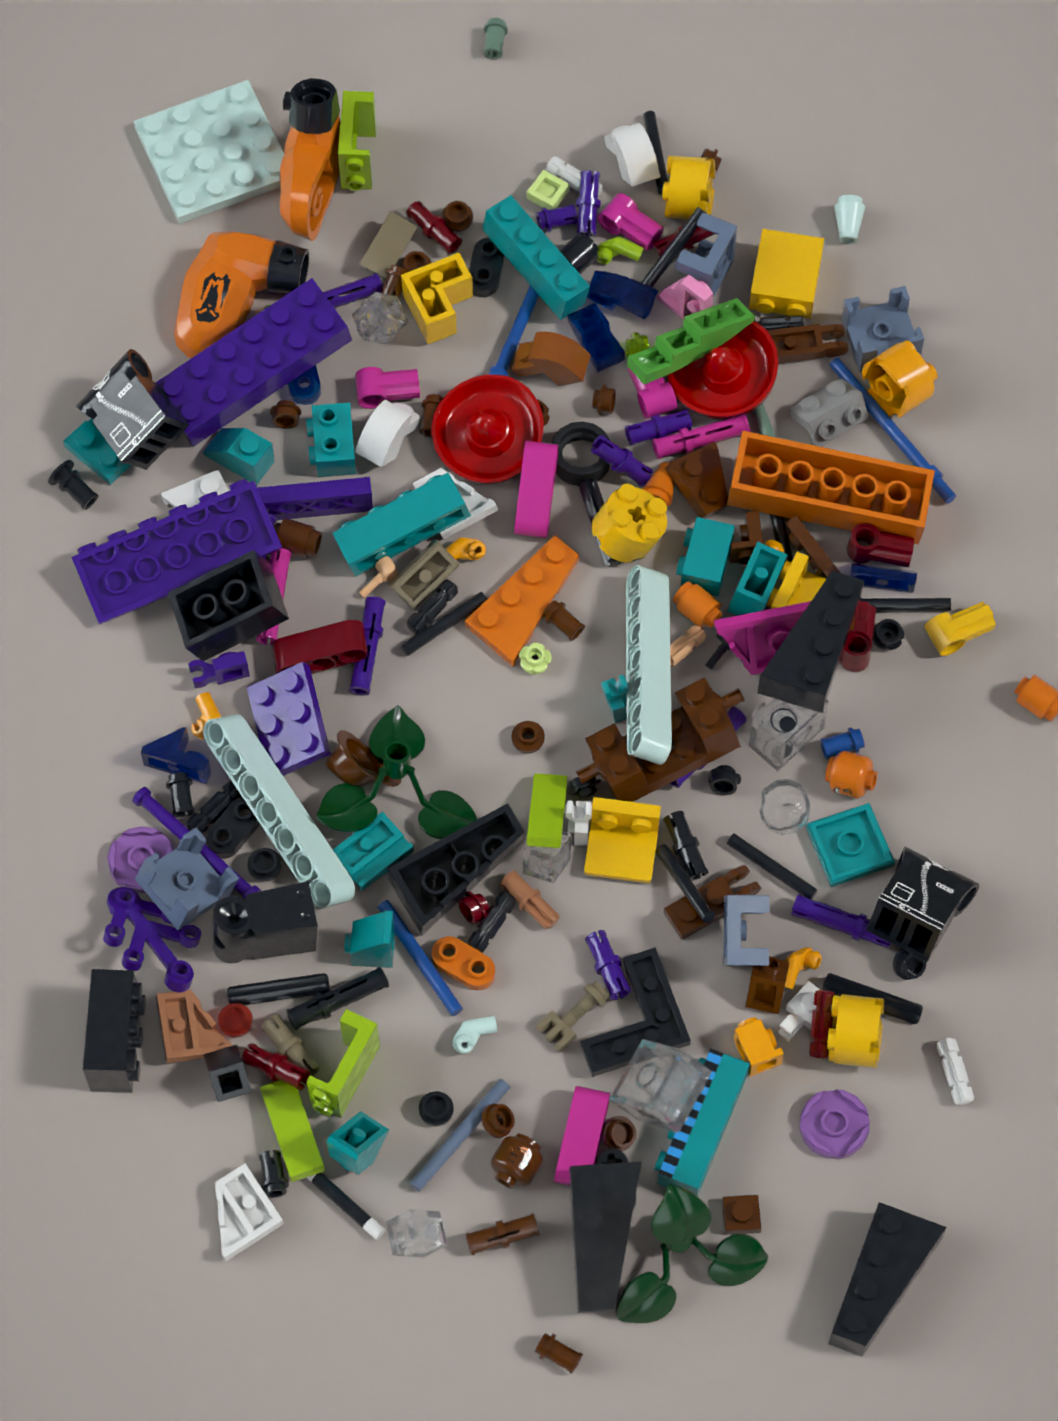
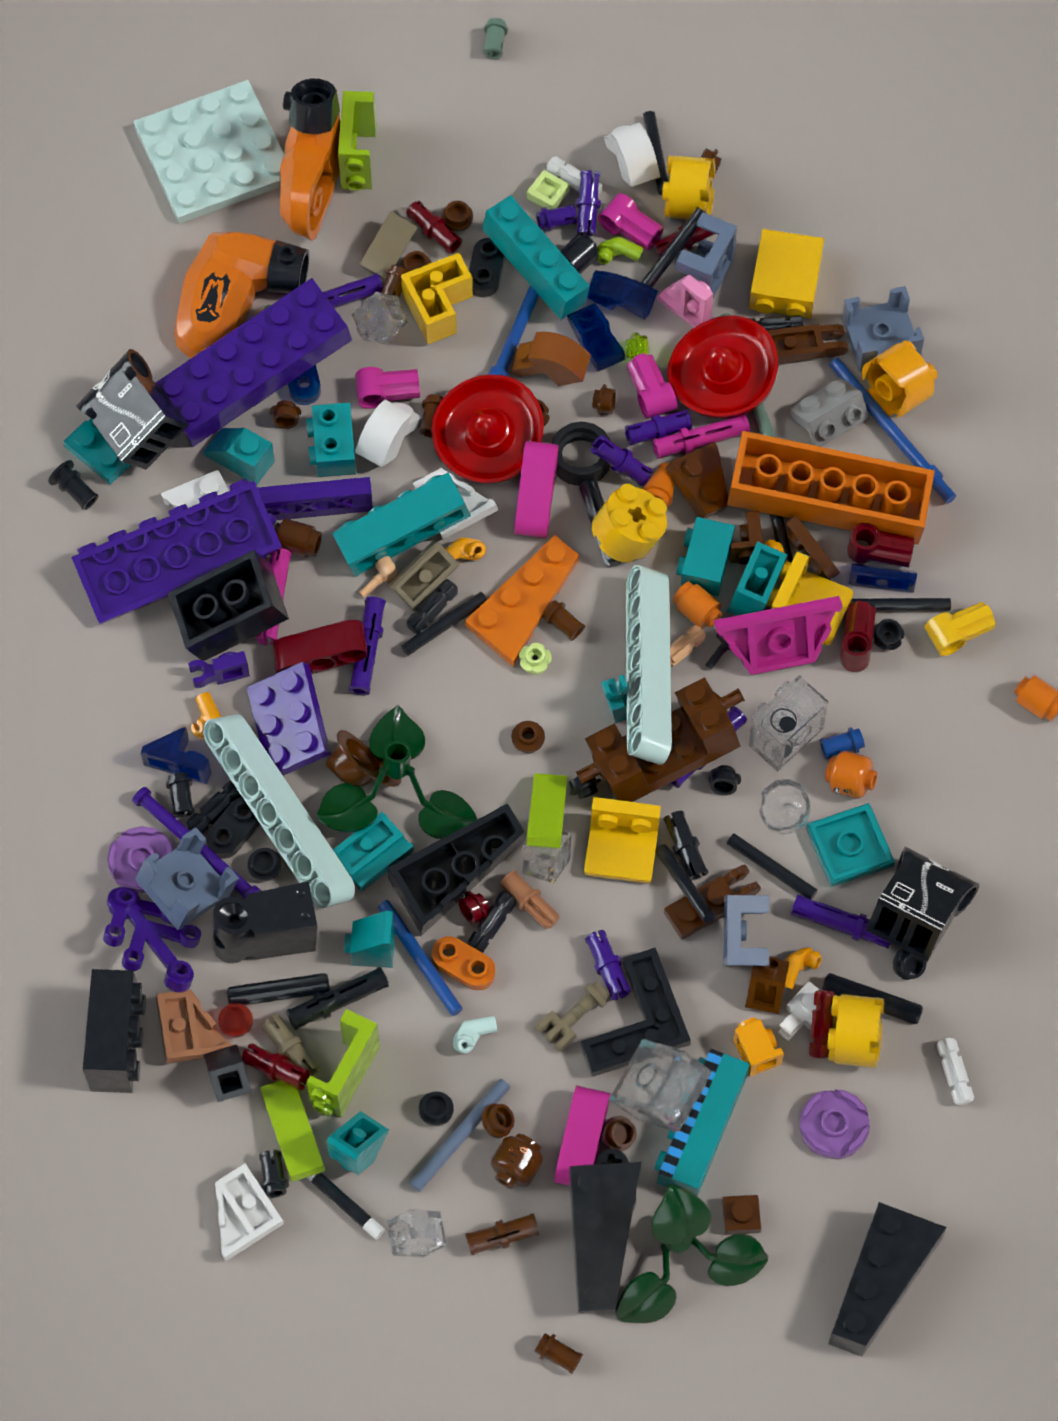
(578, 821): white plate -> none
(689, 343): bright green slope -> none
(811, 652): black wedge -> none
(849, 215): light aqua cone -> none

